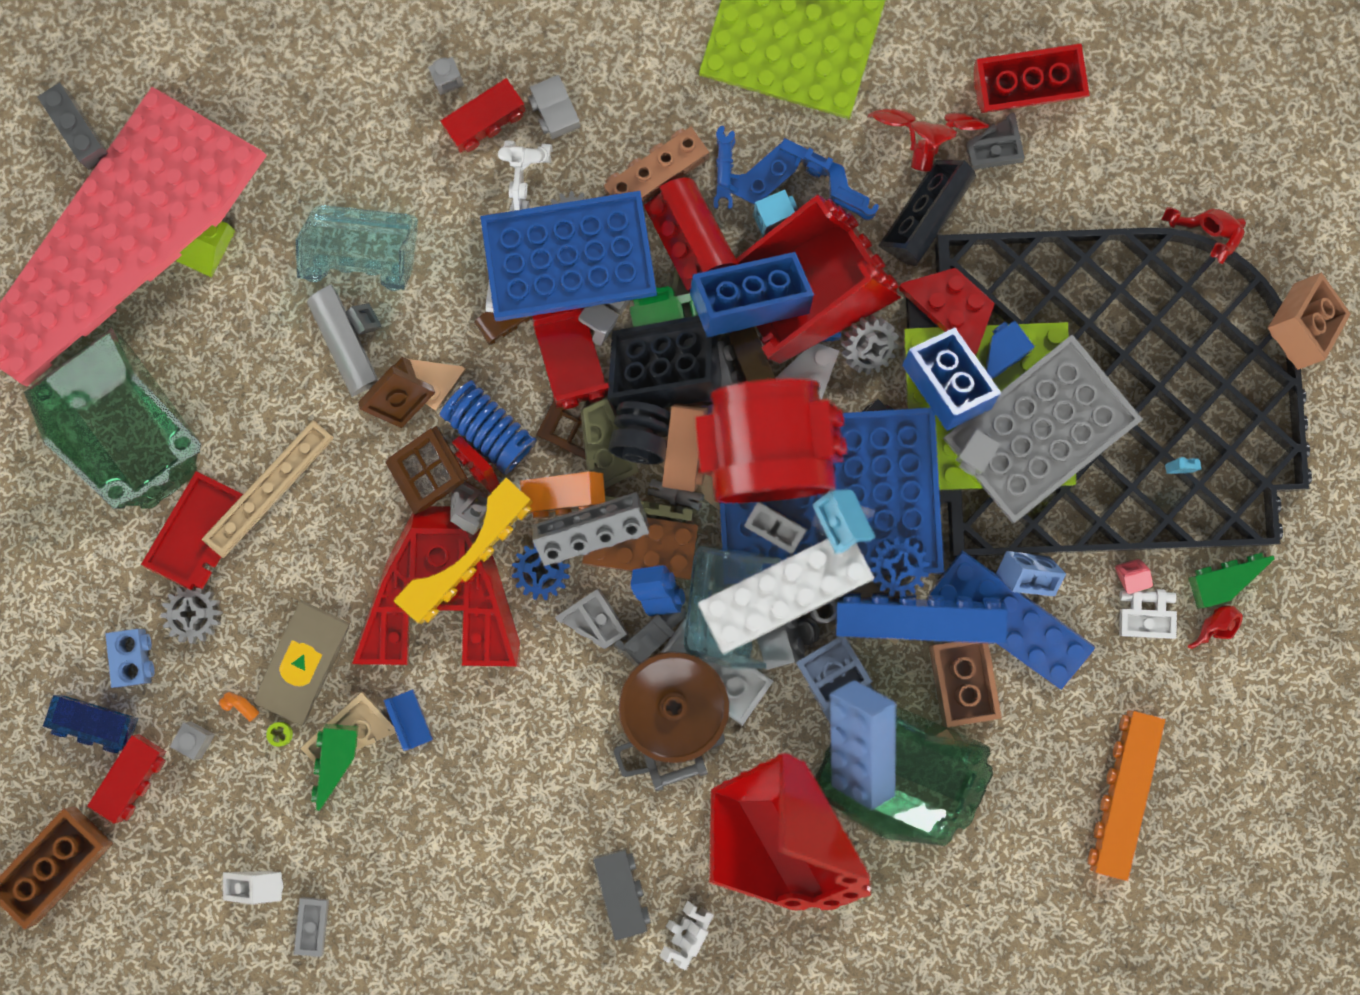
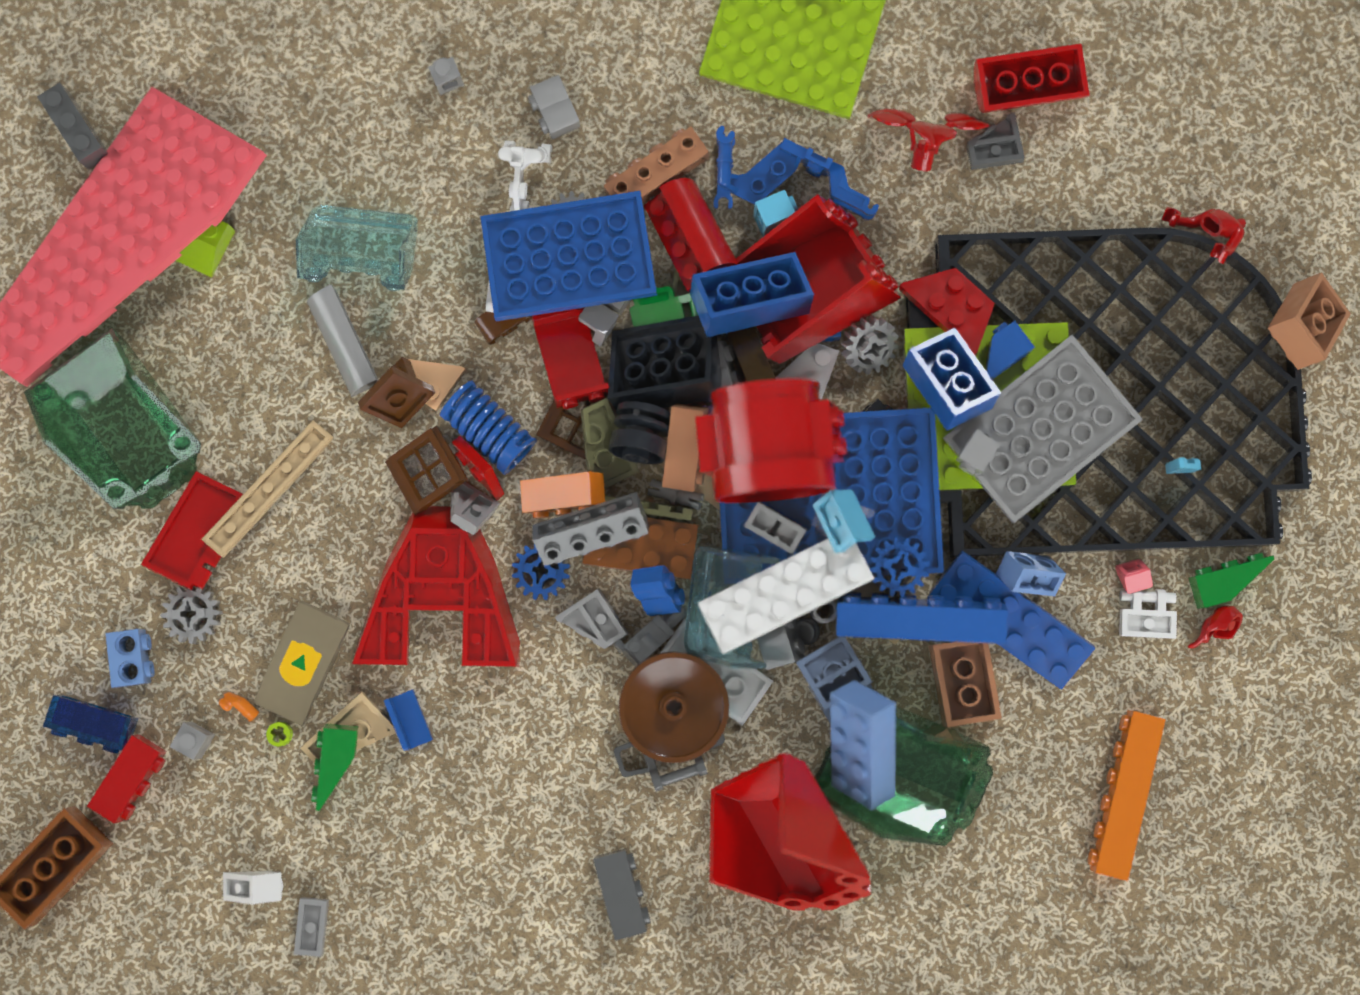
(363, 318): dark grey plate -> none
(426, 594): yellow arch -> none
(484, 116): red brick -> none
(692, 940): white piece -> none
(928, 210): black brick -> none

